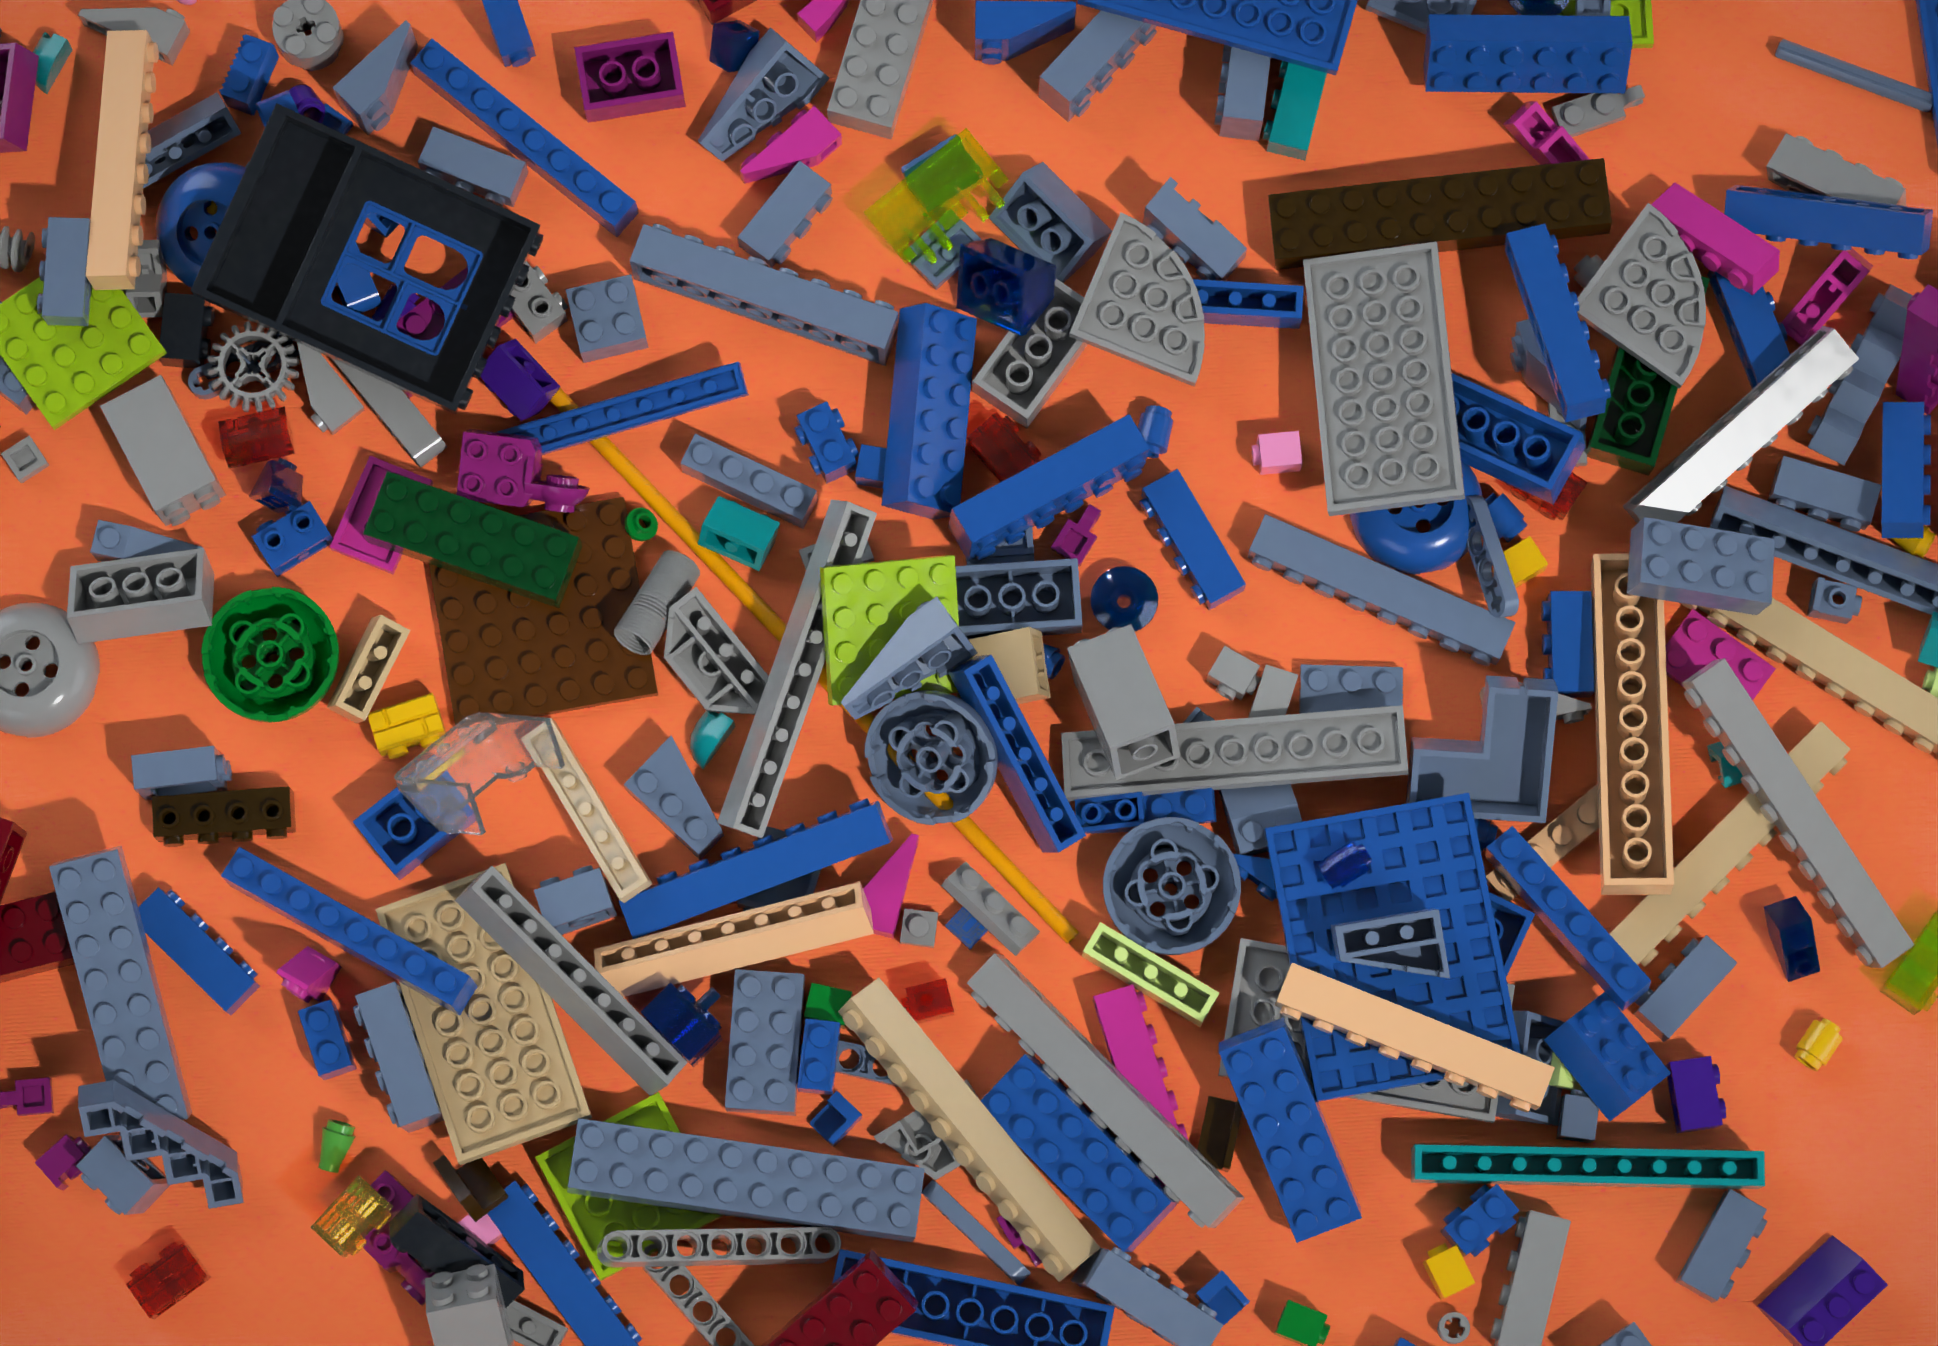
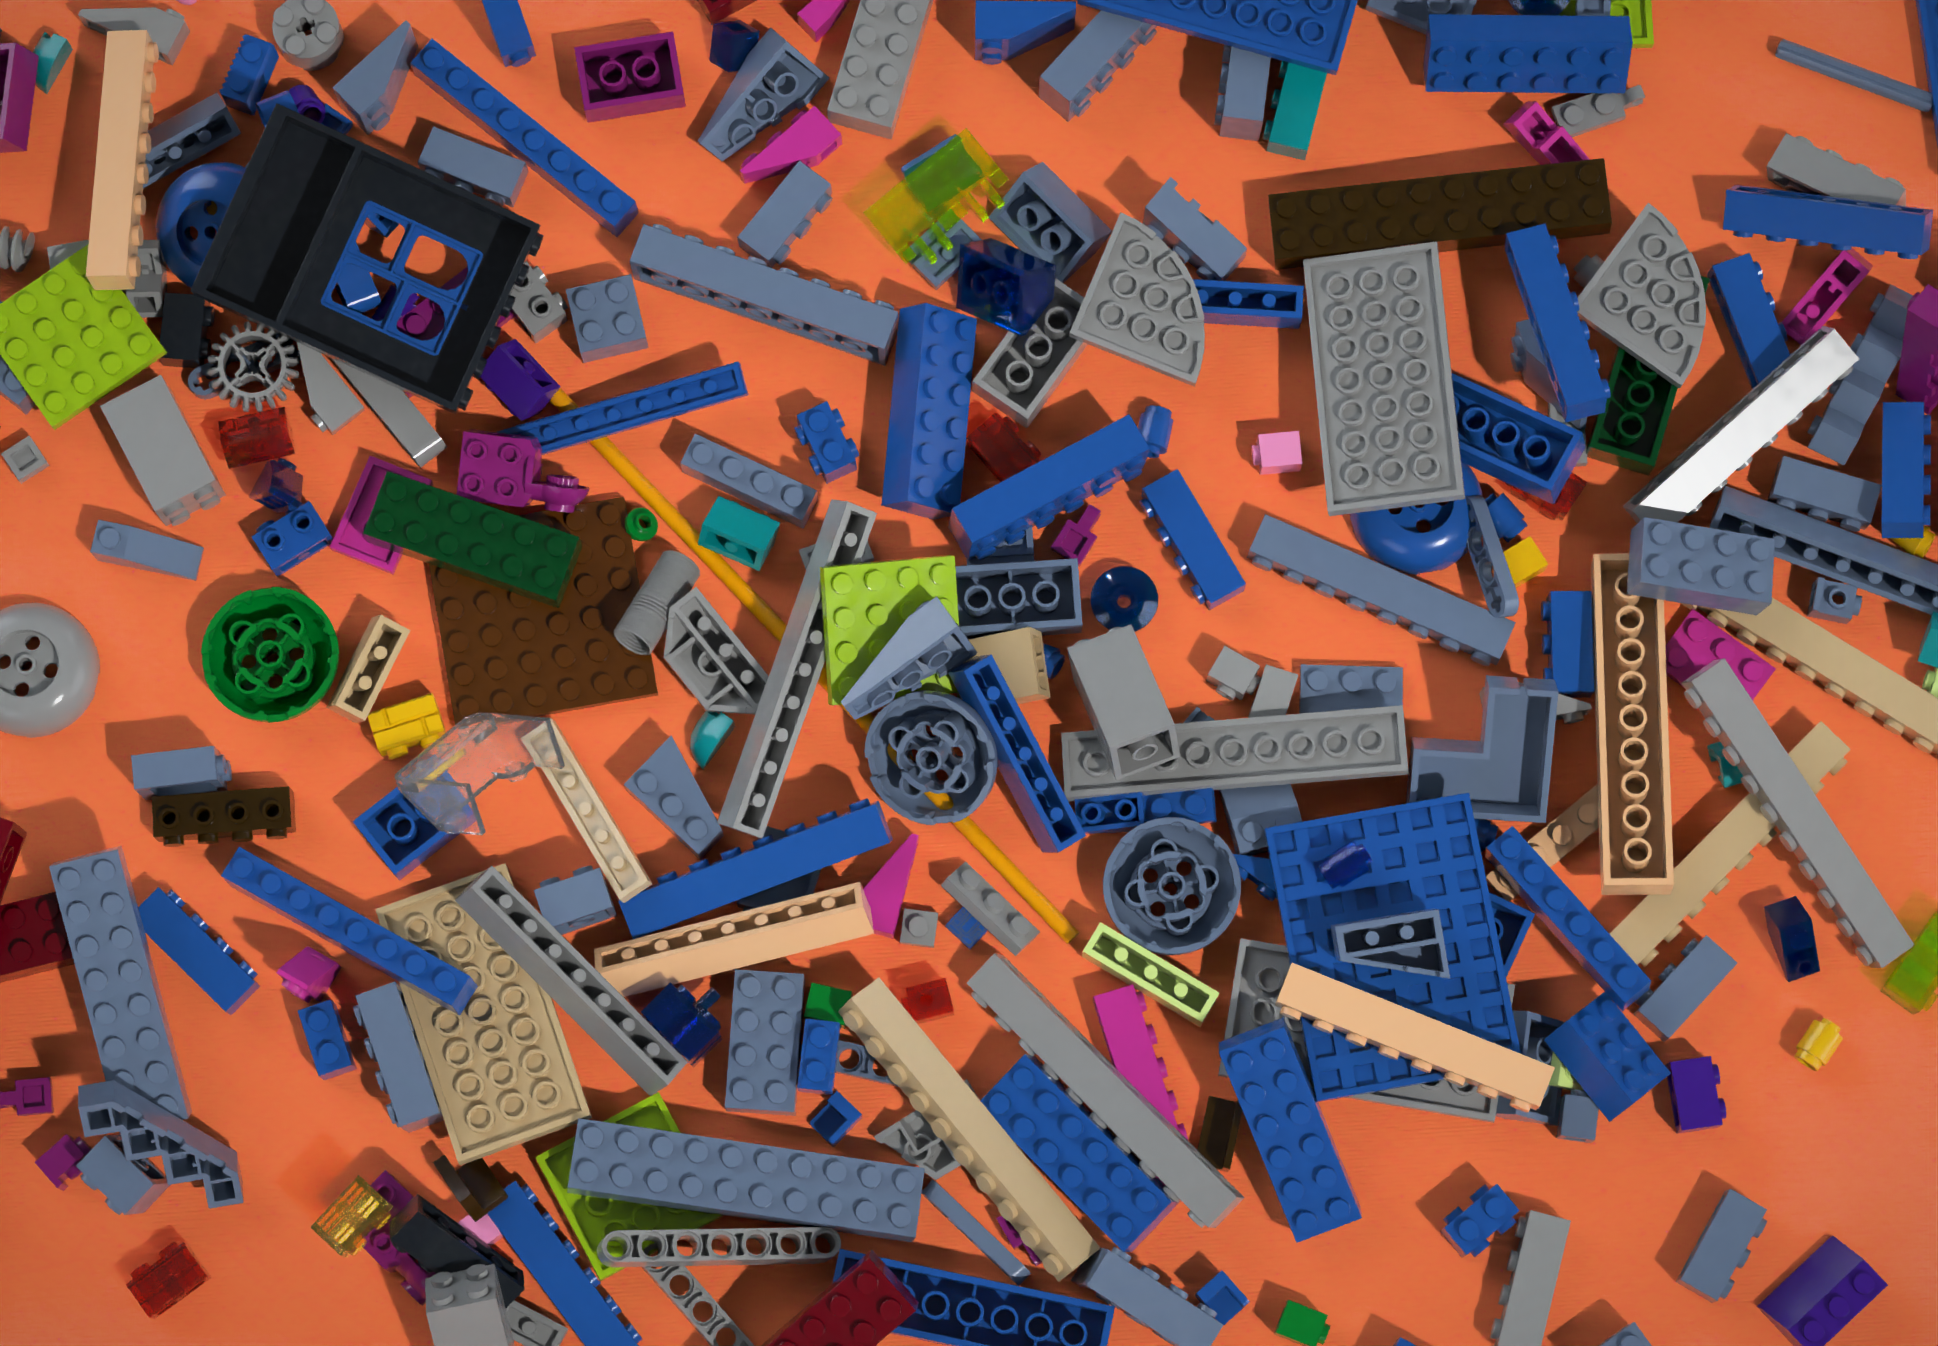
(64, 272): sand blue brick -> none
(140, 595): light grey brick -> none
(335, 1143): bright green cone -> none
(871, 466): blue panel -> none
(1447, 1270): yellow brick -> none
(1463, 1323): light grey bush -> none
(1587, 1166): teal brick -> none
(1719, 240): dark pink brick -> none

